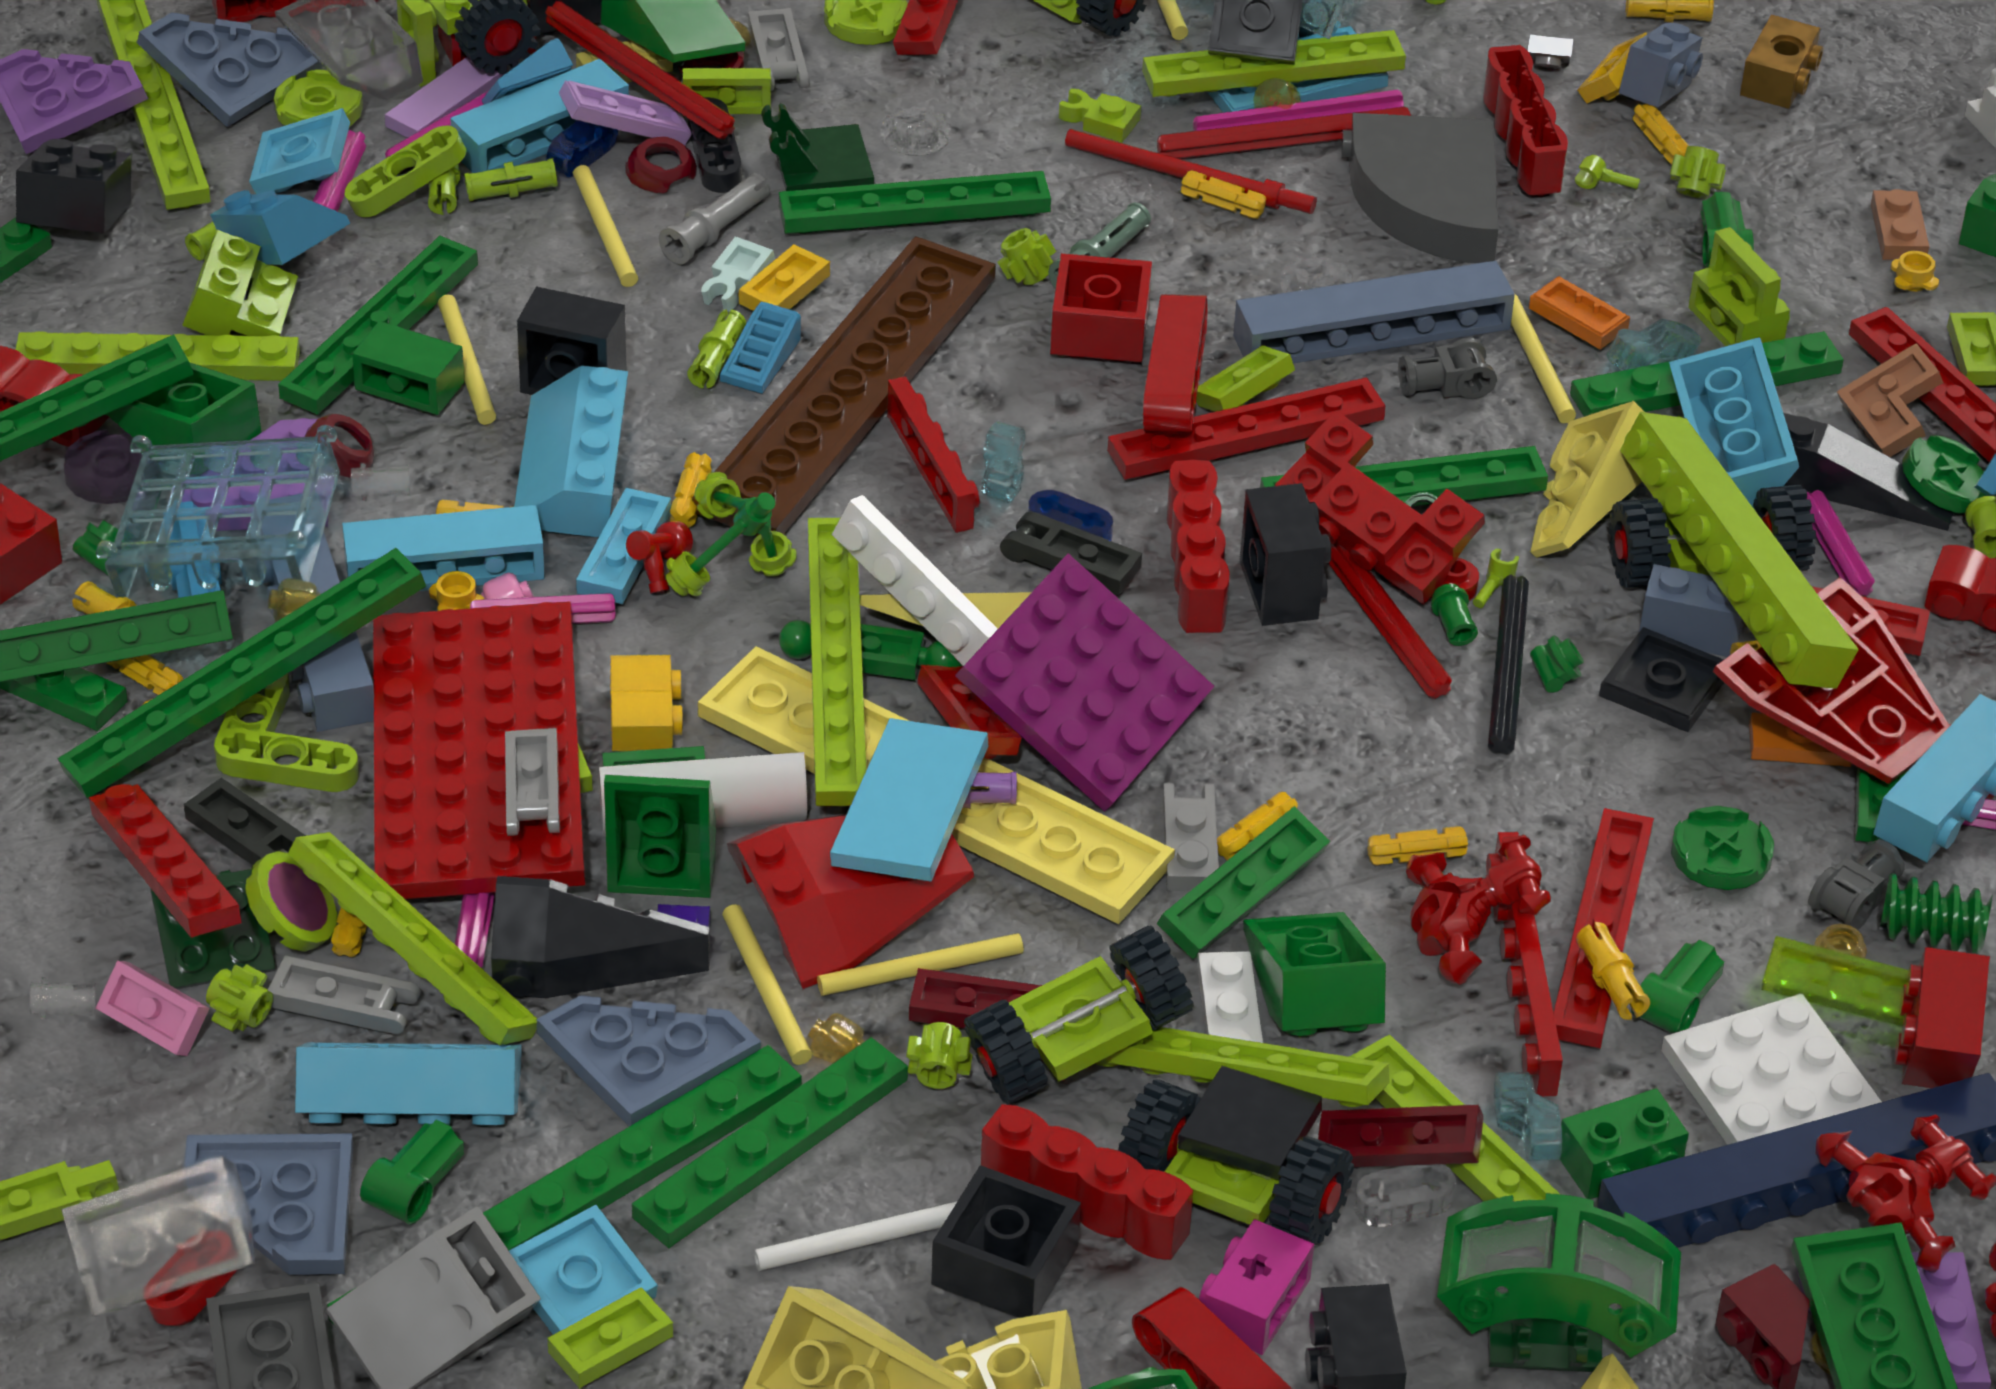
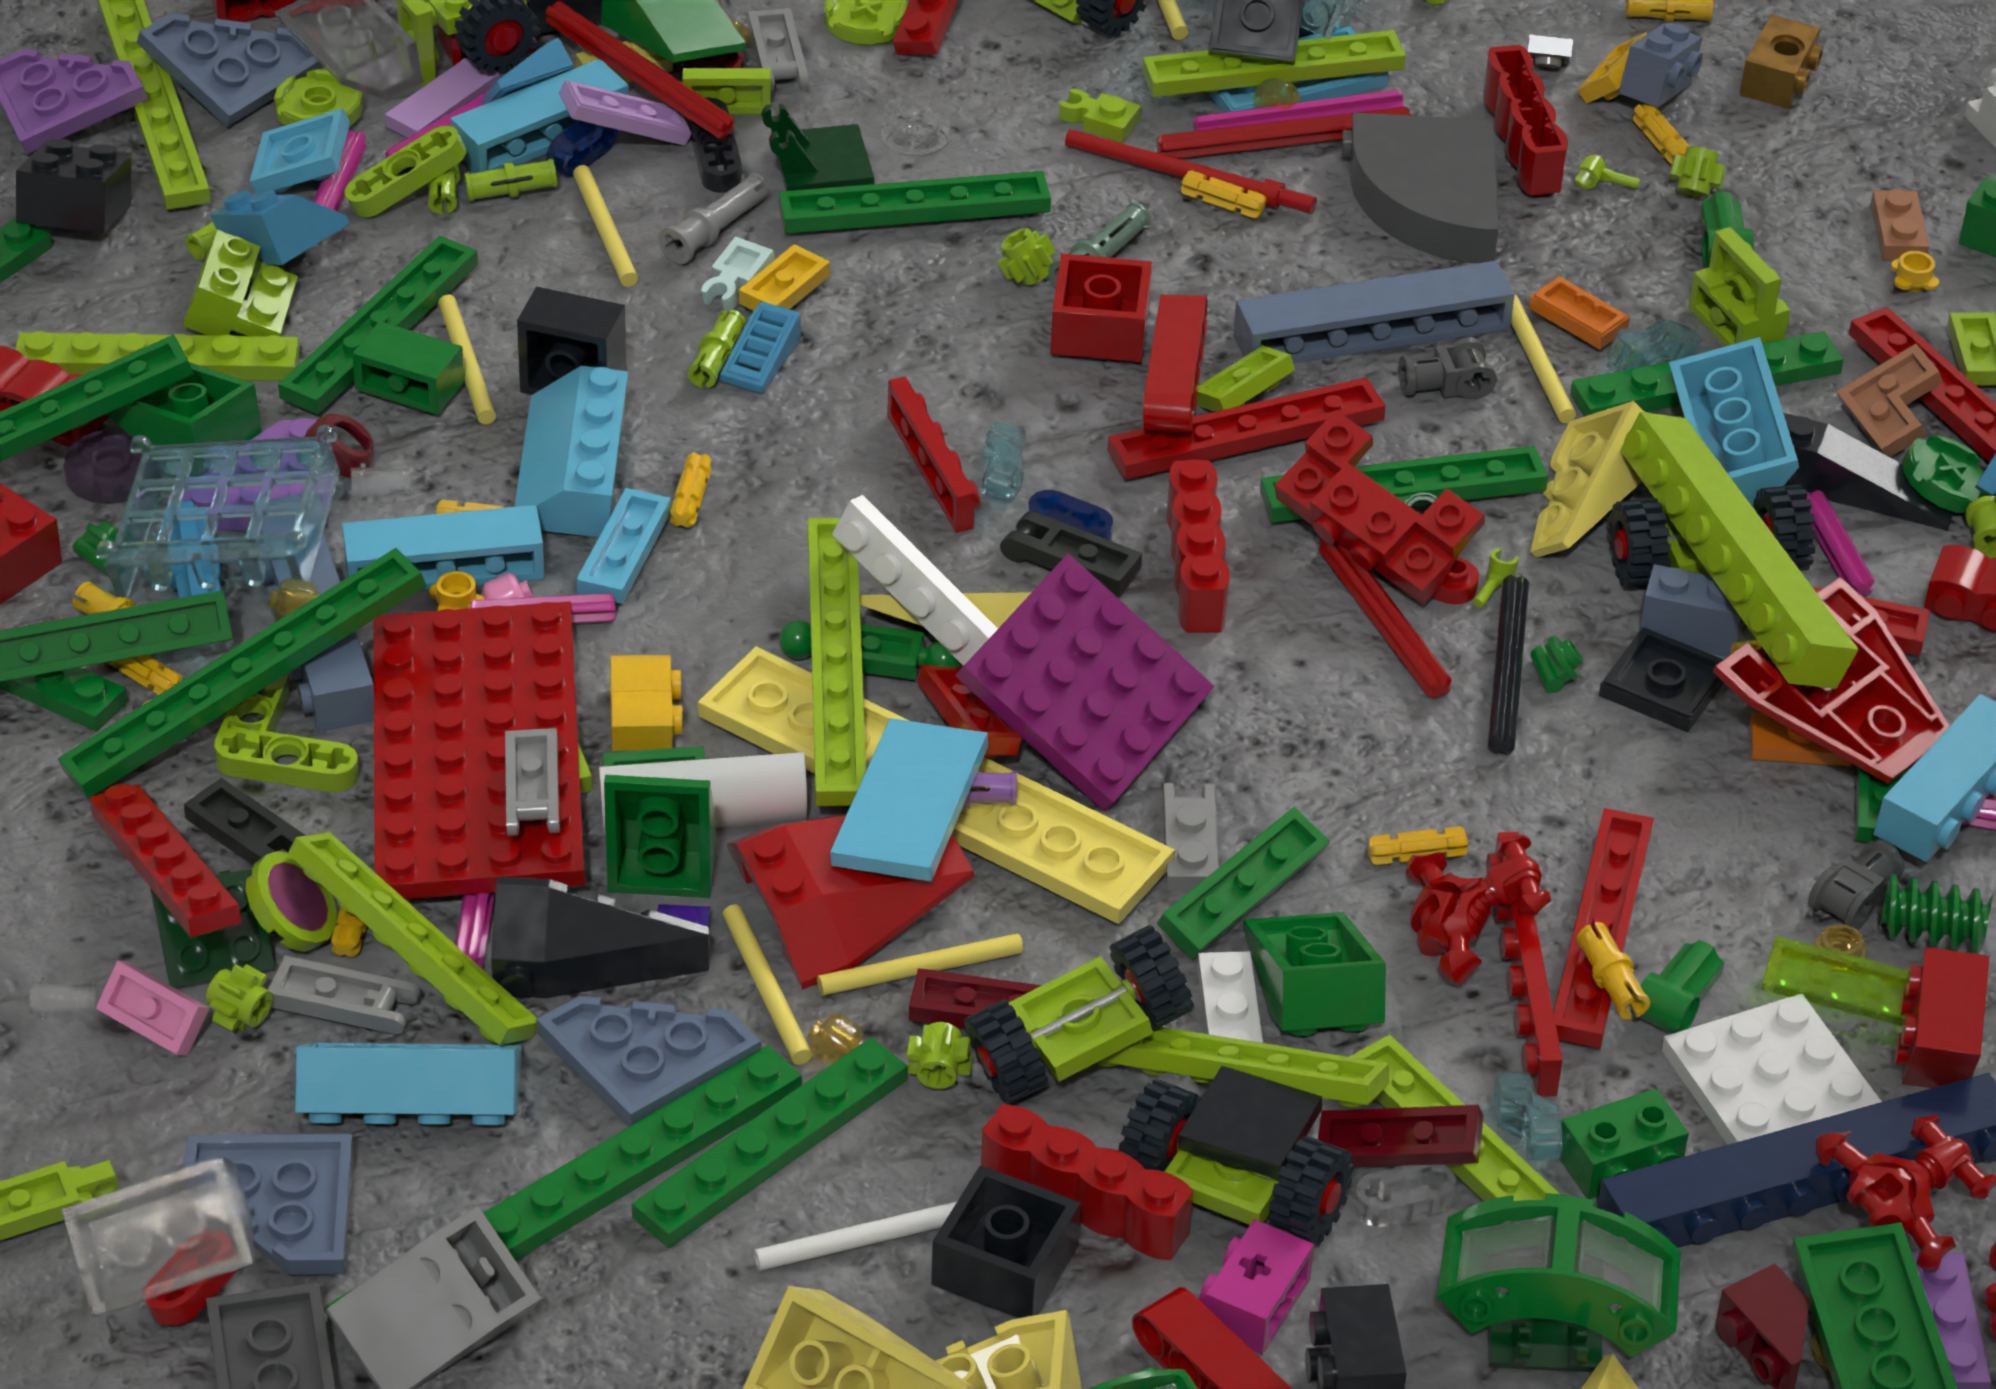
(407, 1182): green piece -> none
(580, 1269): medium azure plate -> none
(610, 1337): lime plate -> none
(654, 177): dark red piece -> none
(667, 542): red piece -> none
(721, 497): lime plant -> none
(846, 380): reddish brown plate -> none
(1254, 824): yellow axle -> none
(1284, 554): black brick -> none
(1451, 605): green pin -> none
(1722, 848): green tile -> none

